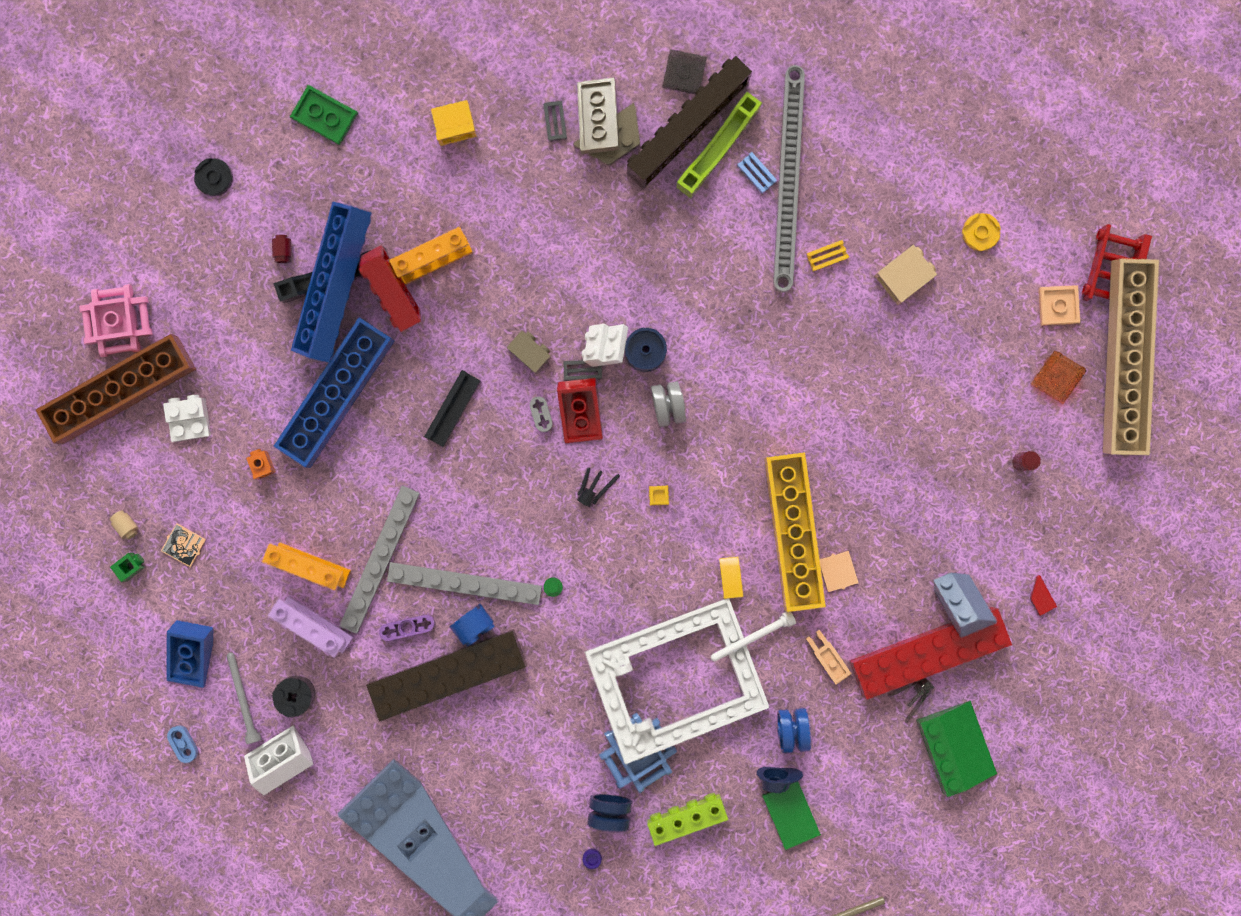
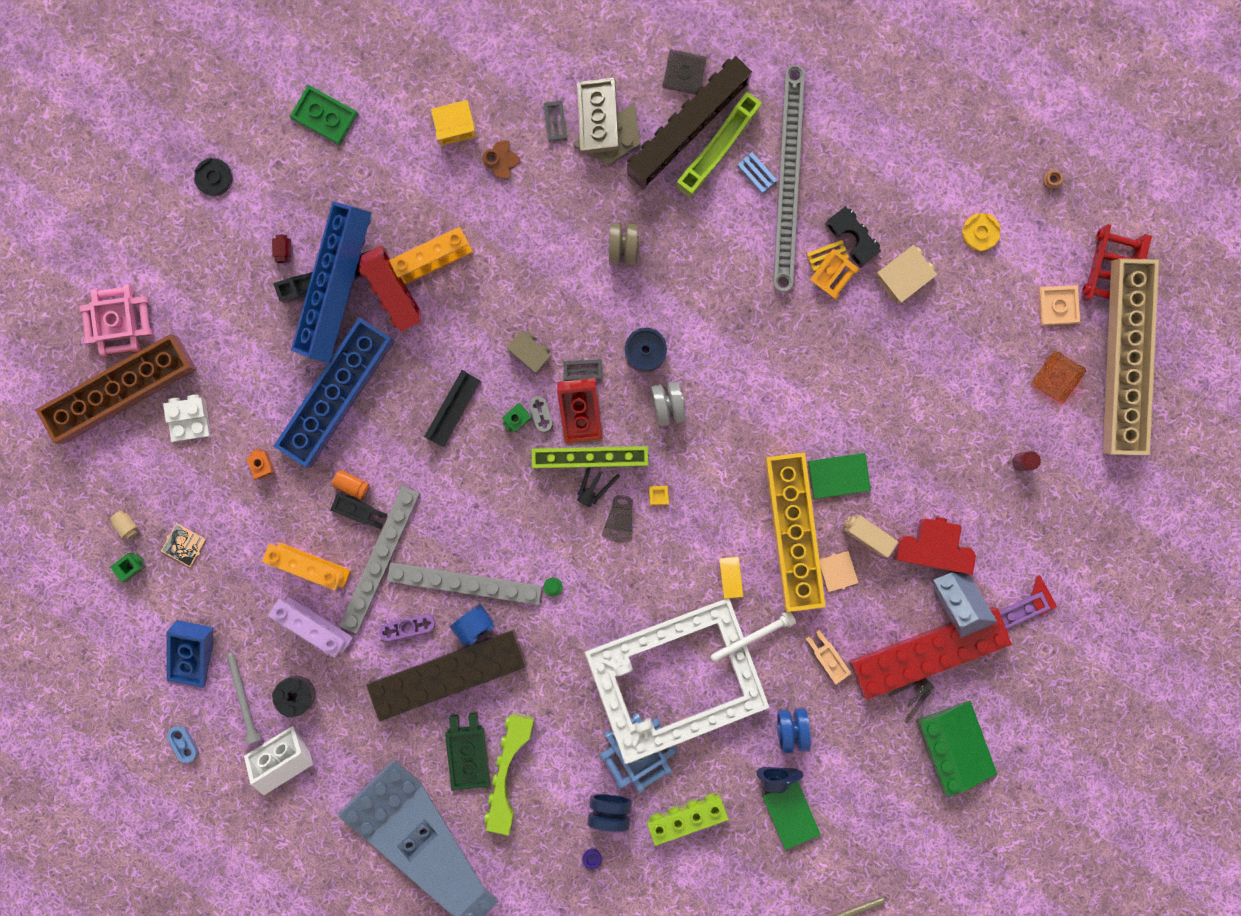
(350, 484): none -> orange piece
(356, 510): none -> black hinge
(467, 754): none -> dark green tile
(501, 812): none -> lime arch
(504, 159): none -> dark orange plate
(516, 418): none -> green brick
(590, 457): none -> lime brick
(605, 344): white plate -> none
(619, 521): none -> clear smoke piece
(624, 244): none -> dark tan wheel
(830, 270): none -> light orange plate
(839, 475): none -> green tile
(846, 222): none -> black arch
(869, 535): none -> tan brick
(936, 547): none -> red brick
(1022, 610): none -> medium lavender tile
(1057, 175): none -> nougat plate

